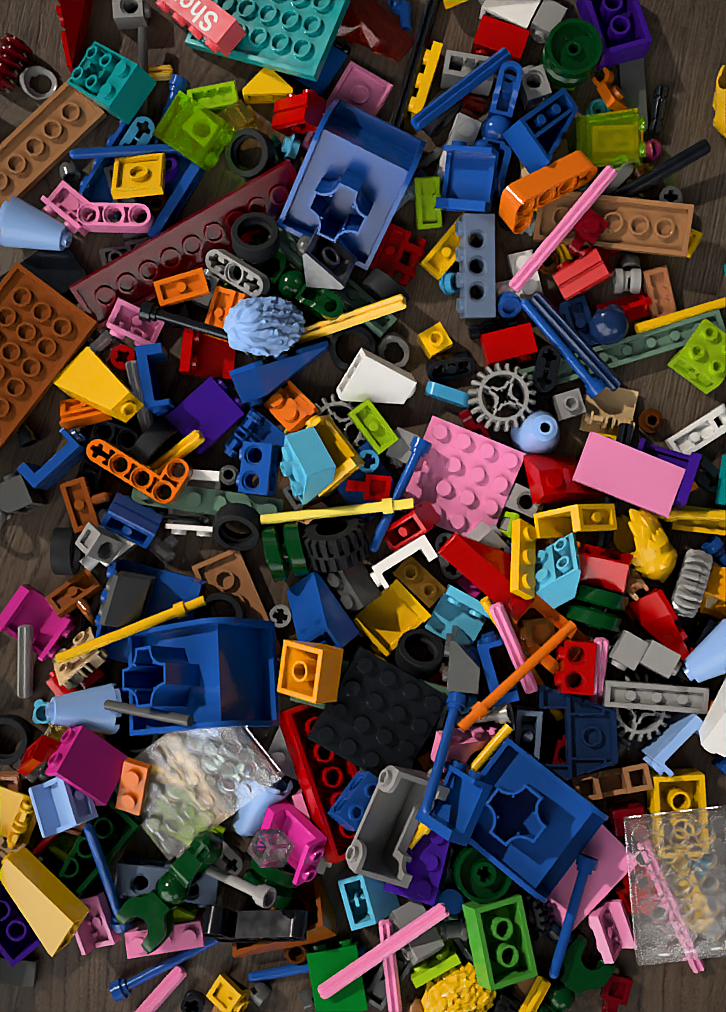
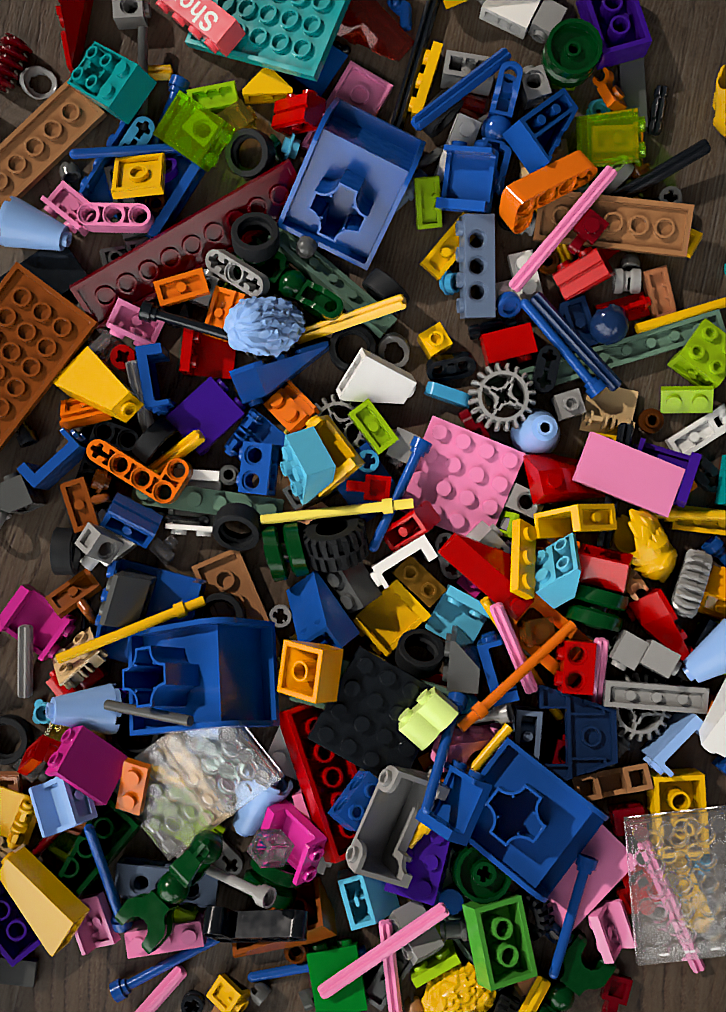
(100, 480): none -> reddish brown plate
(327, 263): flat silver slope -> none
(391, 251): red plate -> none
(427, 718): none -> yellowish green brick
(496, 34): red brick -> none
(649, 150): dark pink hinge -> none
(686, 399): none -> lime plate

